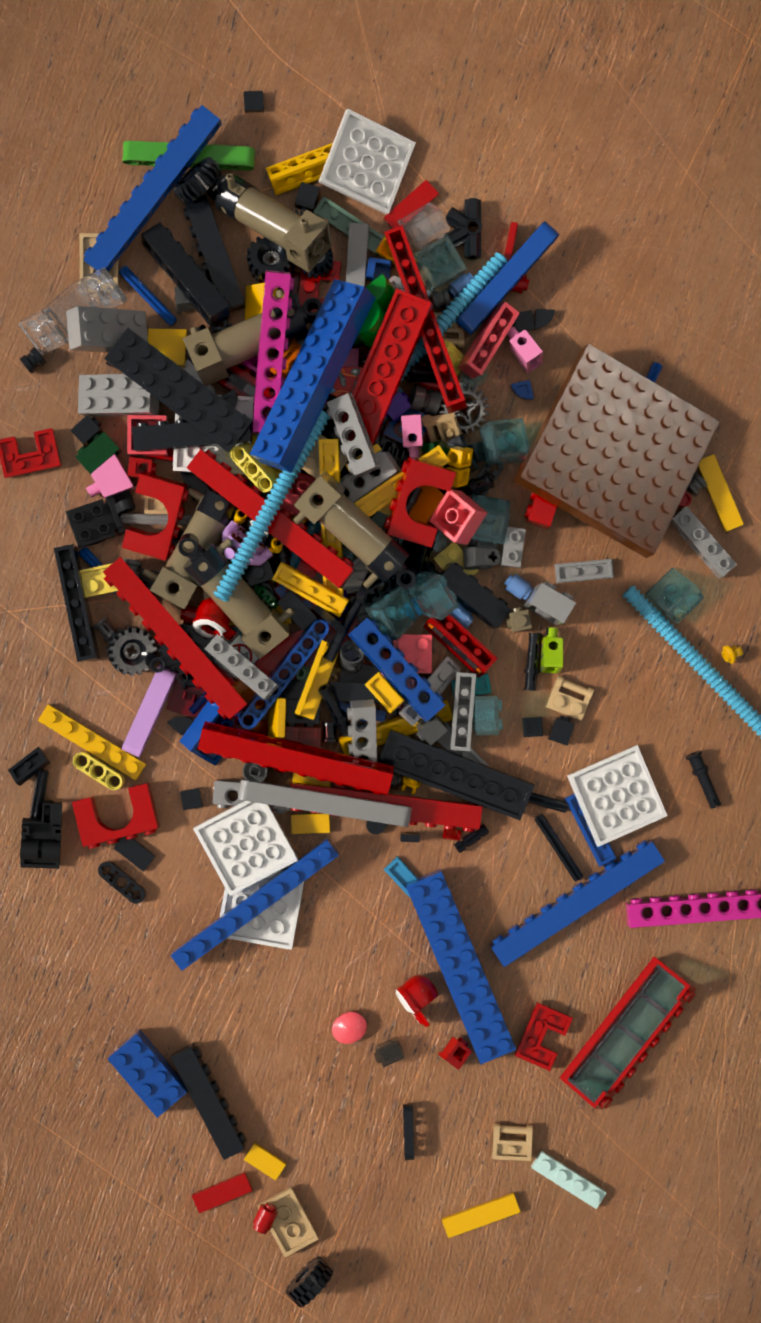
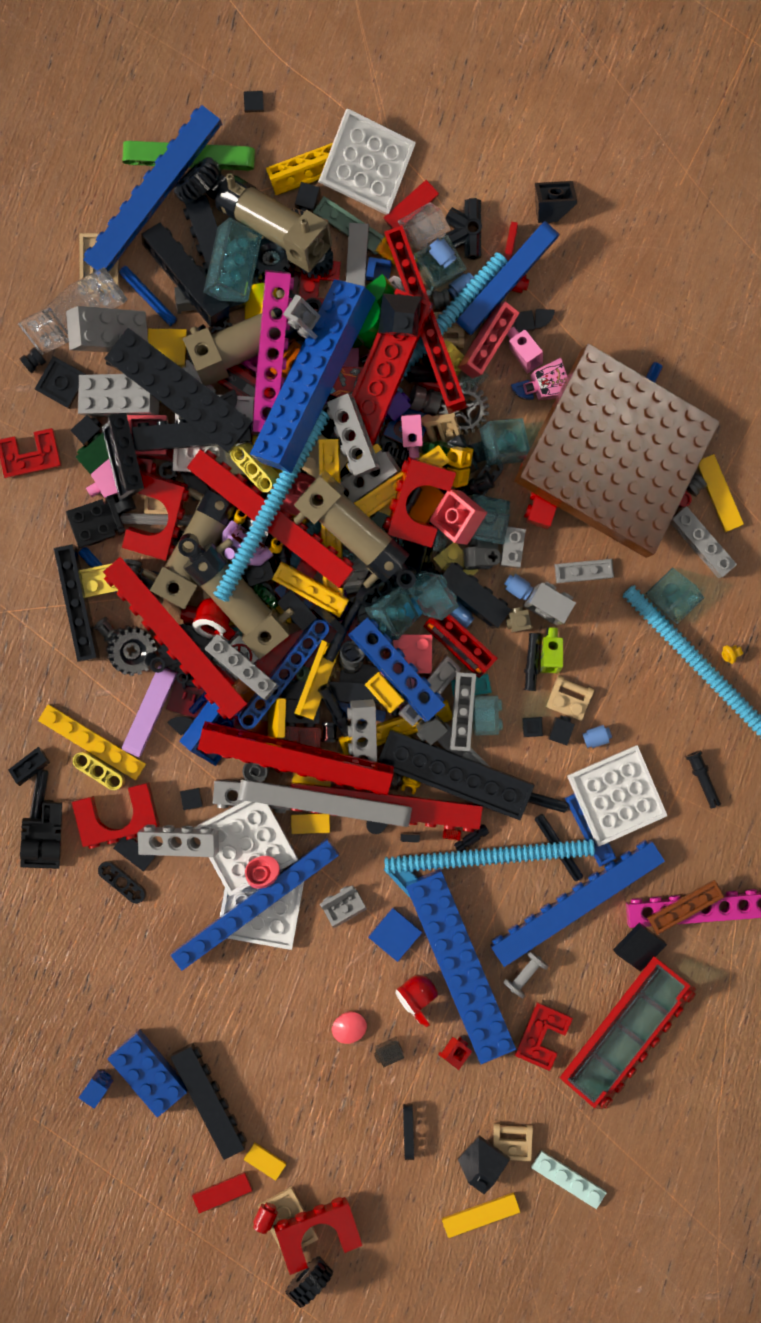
(59, 382): none -> black tile
(96, 1088): none -> blue brick
(122, 456): none -> black bracket
(150, 846): none -> light grey brick
(169, 465): none -> black bush
(232, 262): none -> clear light blue slope
(262, 872): none -> coral hat
(291, 1231): none -> red arch
(302, 317): none -> light grey bracket
(343, 906): none -> light grey bracket
(395, 934): none -> blue tile
(400, 315): none -> black slope
(442, 252): none -> medium blue brick
(482, 1164): none -> black slope
(490, 856): none -> medium azure piece
(525, 974): none -> light grey hose
(547, 380): none -> bright pink torso
(554, 200): none -> black slope
(597, 736): none -> medium blue brick
(639, 947): none -> black tile
(685, 907): none -> dark orange tile

